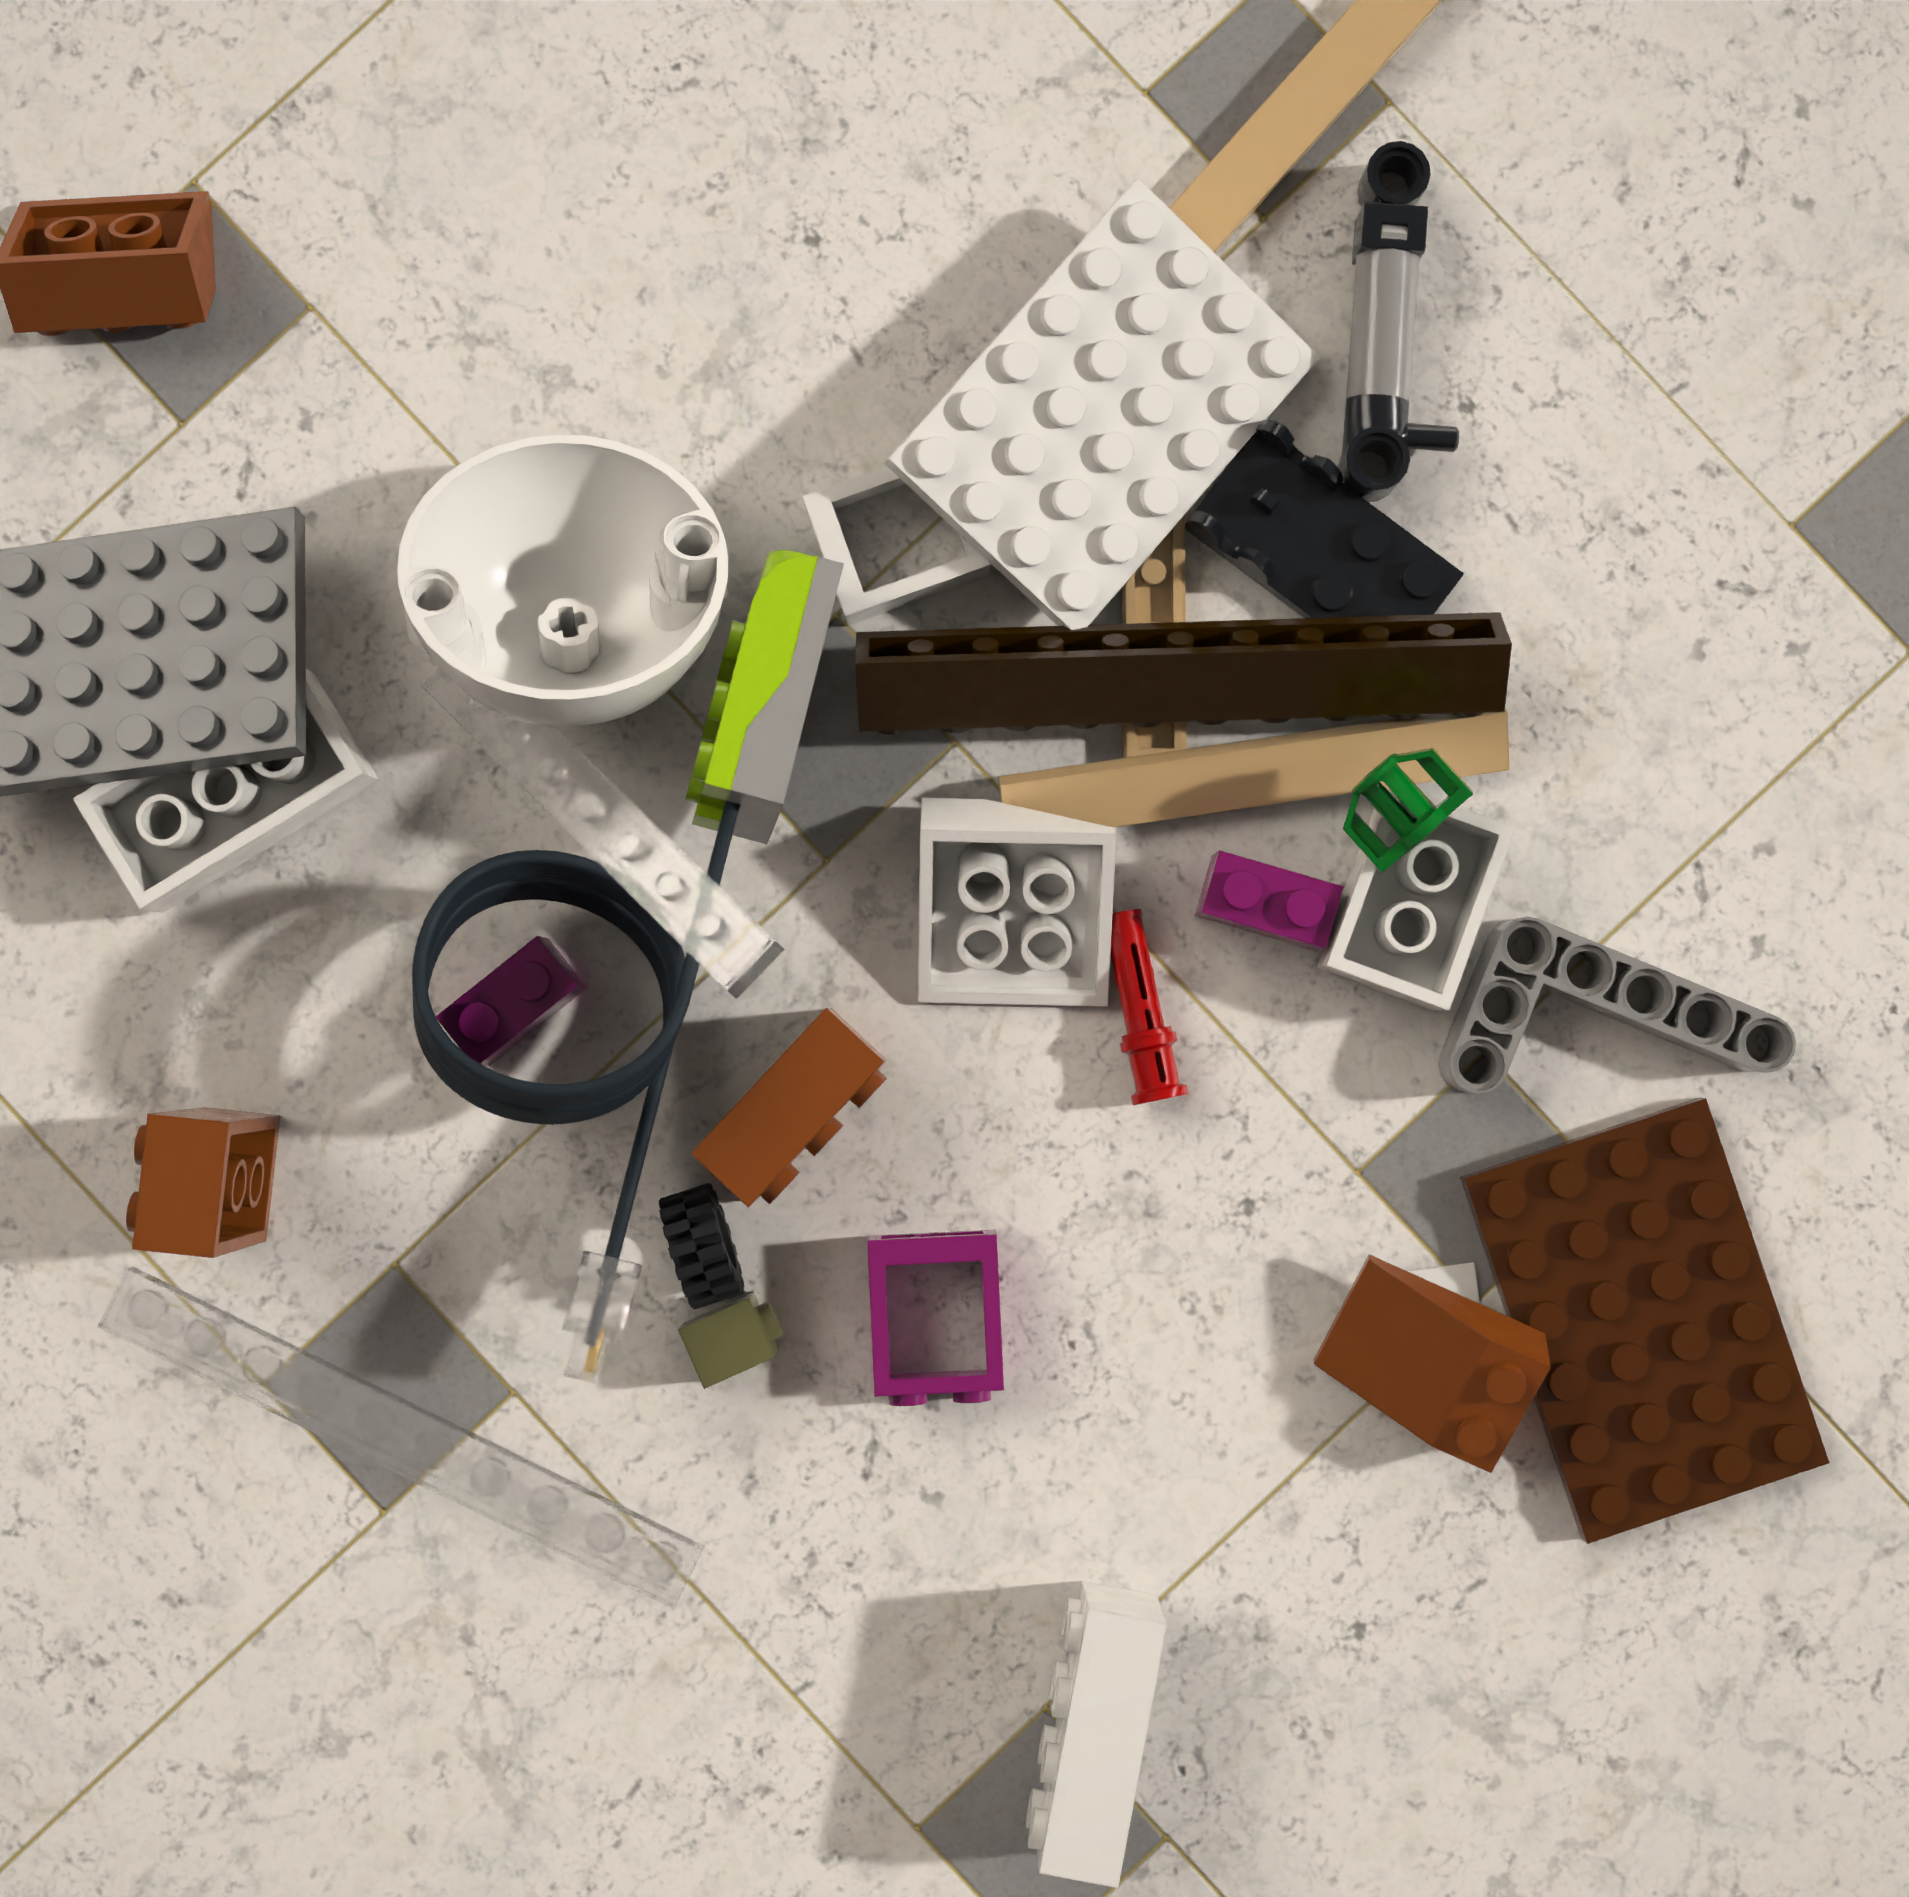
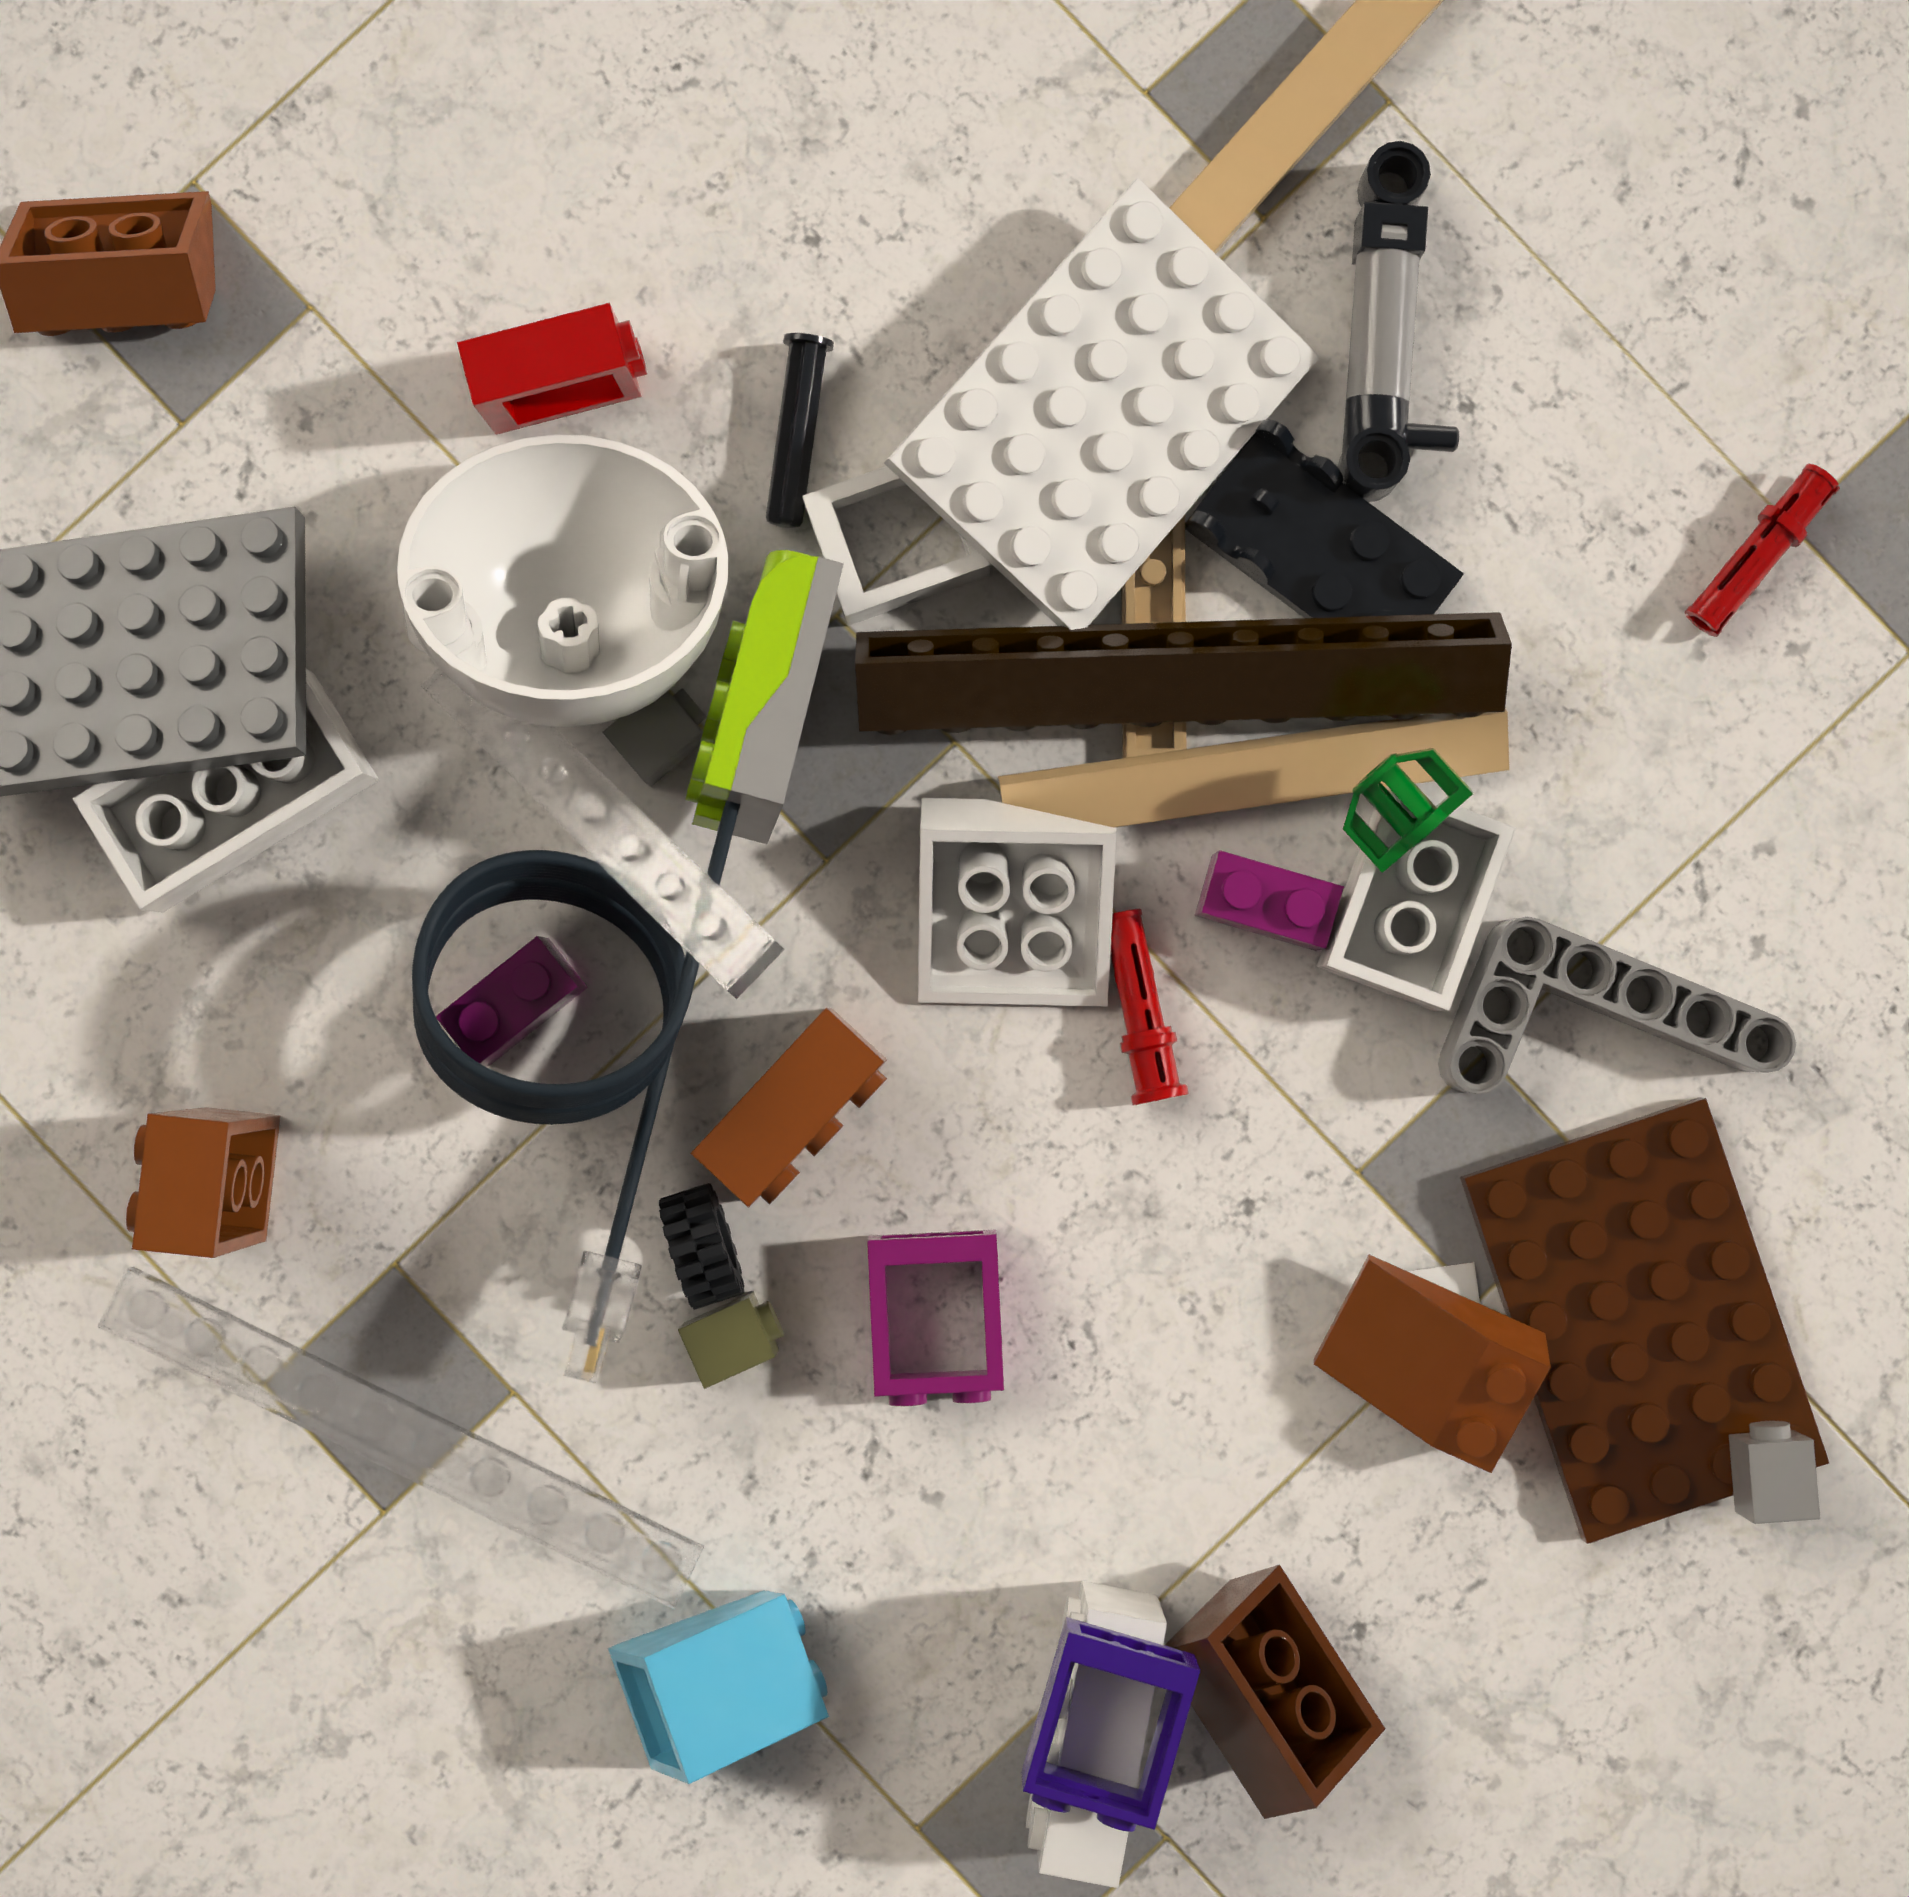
(552, 368): none -> red window
(658, 735): none -> light grey brick
(720, 1685): none -> medium azure slope
(796, 428): none -> black axle
(1129, 1657): none -> dark purple window
(1275, 1693): none -> reddish brown brick
(1774, 1474): none -> light grey brick
(1778, 529): none -> red pin

